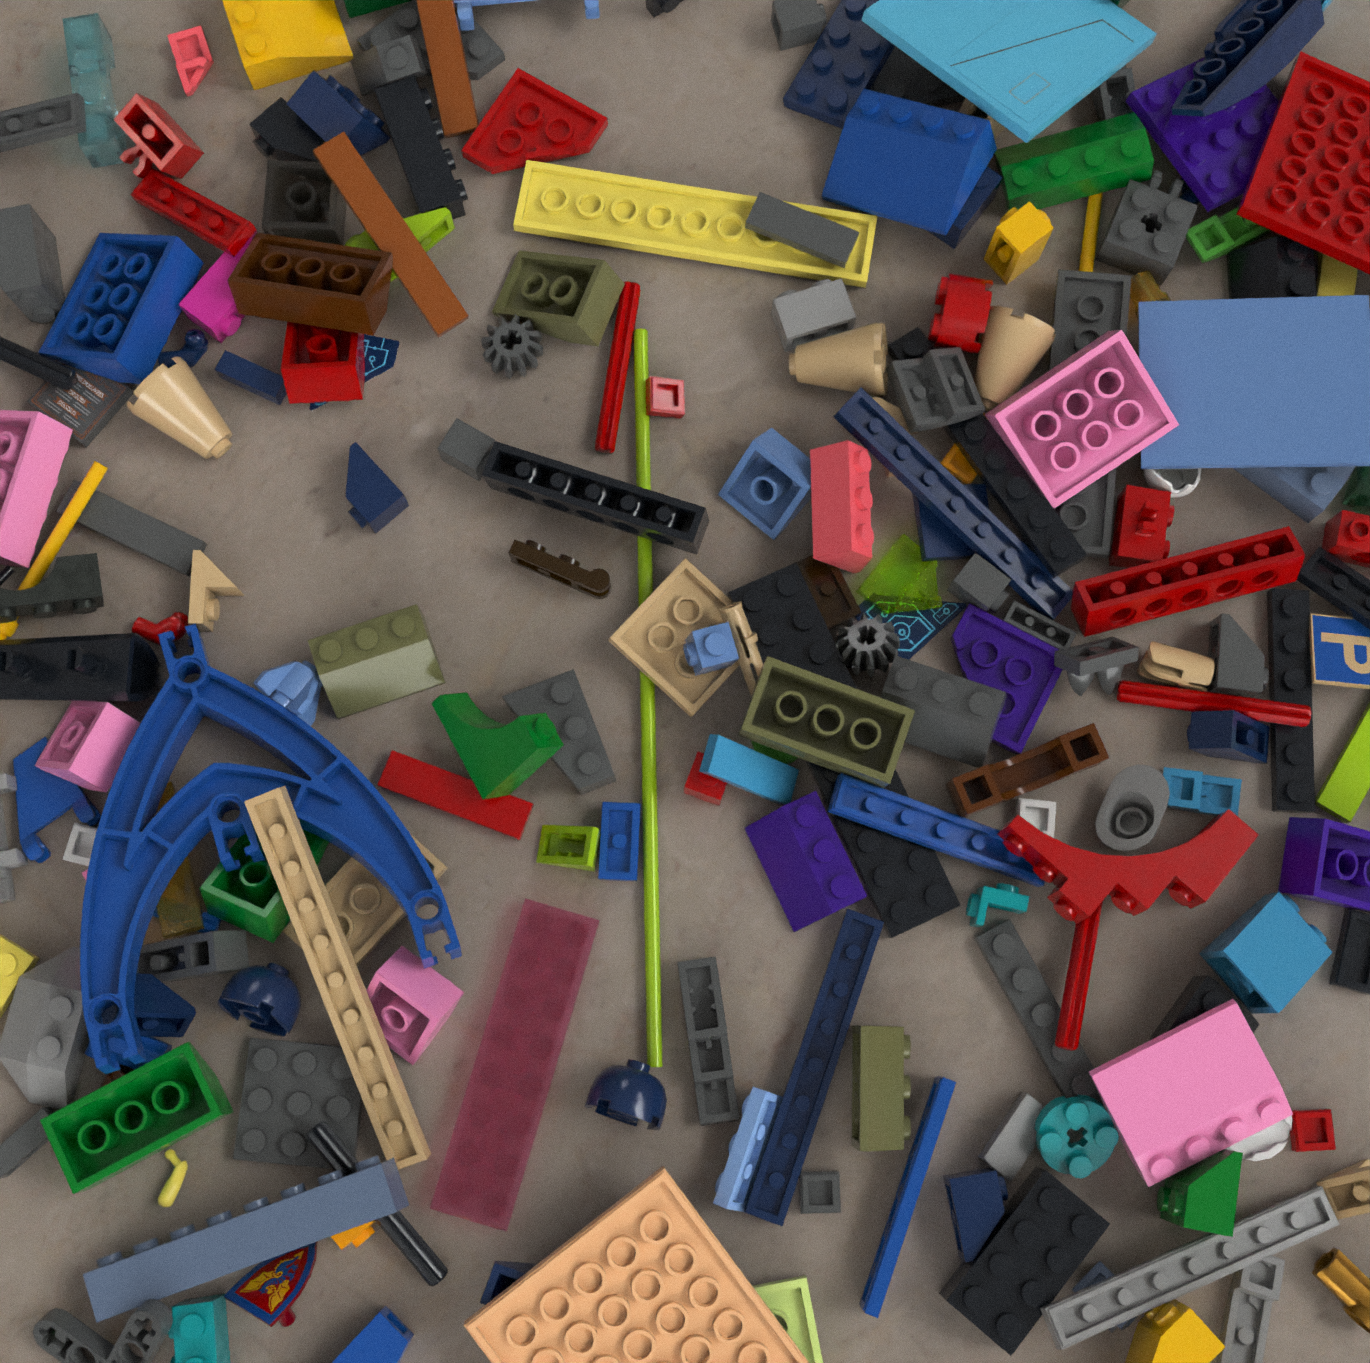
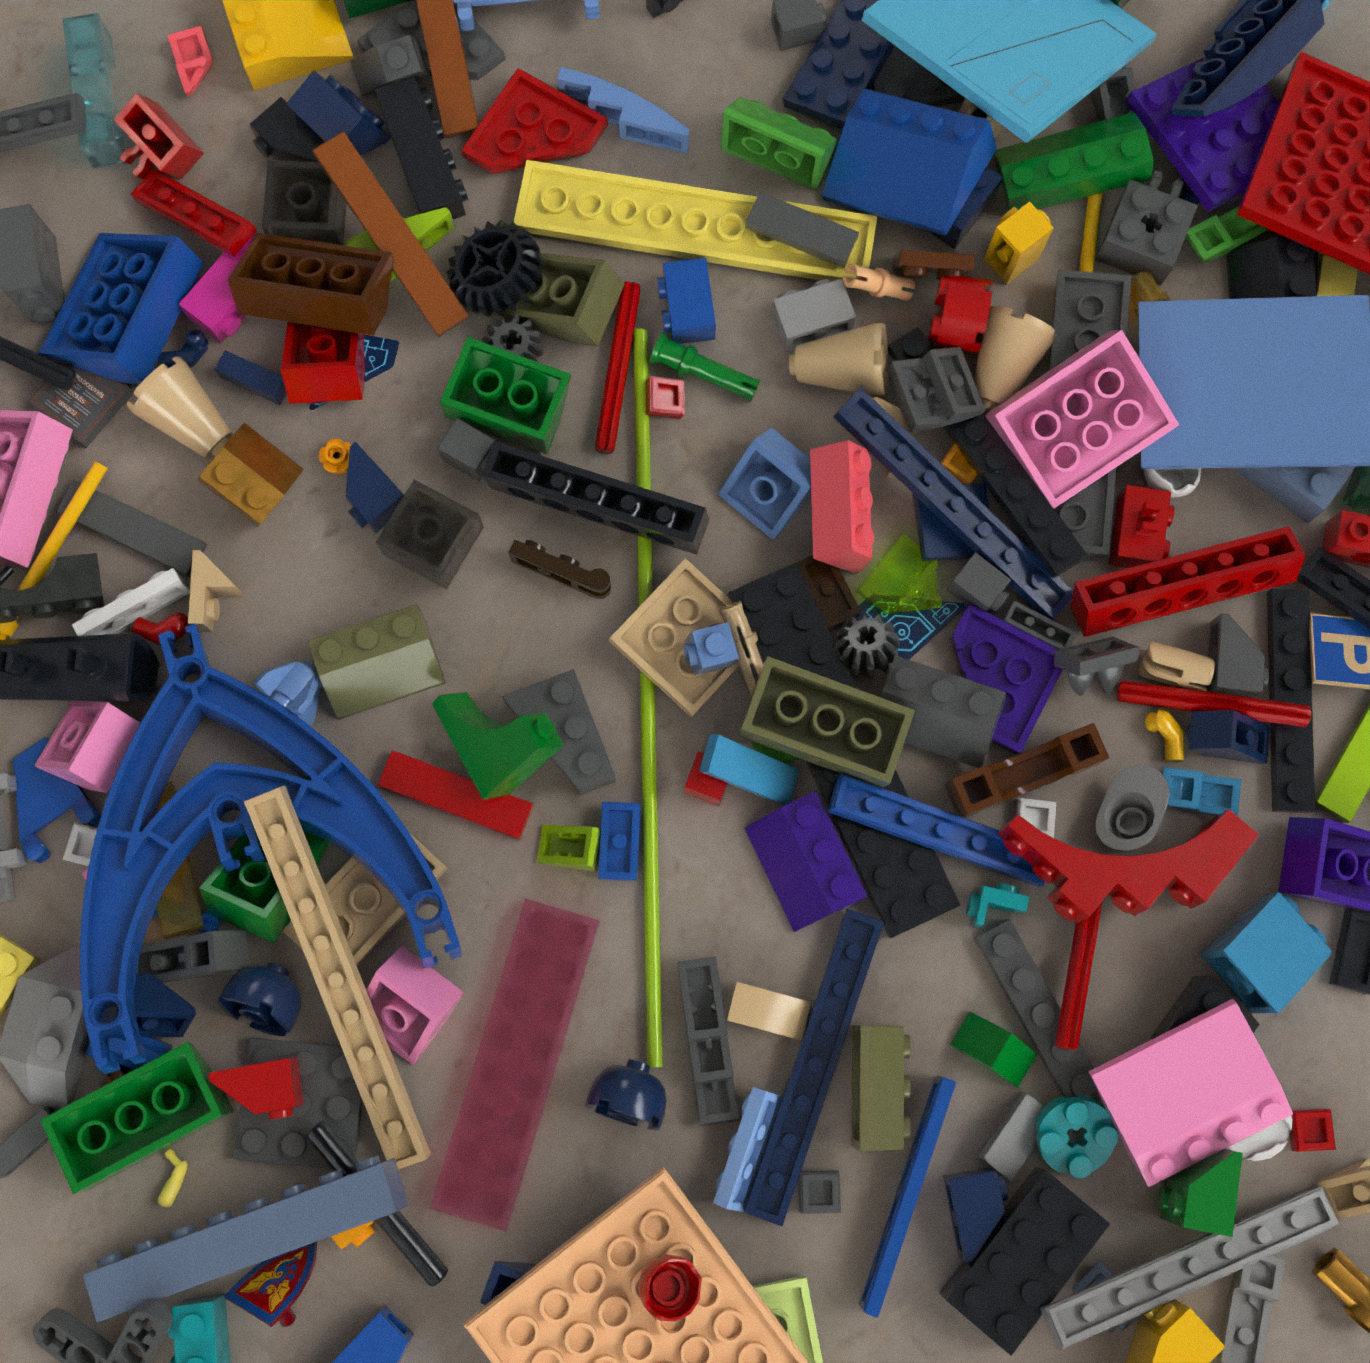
(142, 602): none -> white plate
(250, 474): none -> pearl gold slope
(264, 1086): none -> red slope
(330, 463): none -> light orange plate
(430, 534): none -> clear smoke brick
(476, 265): none -> black gear
(506, 395): none -> green slope
(636, 117): none -> medium blue slope
(670, 1287): none -> red hair
(688, 301): none -> blue brick
(688, 361): none -> green pin
(768, 1011): none -> tan slope
(777, 142): none -> bright green slope
(878, 282): none -> light nougat pin
(917, 263): none -> reddish brown plate
(994, 1048): none -> green slope
(1171, 731): none -> yellow arm

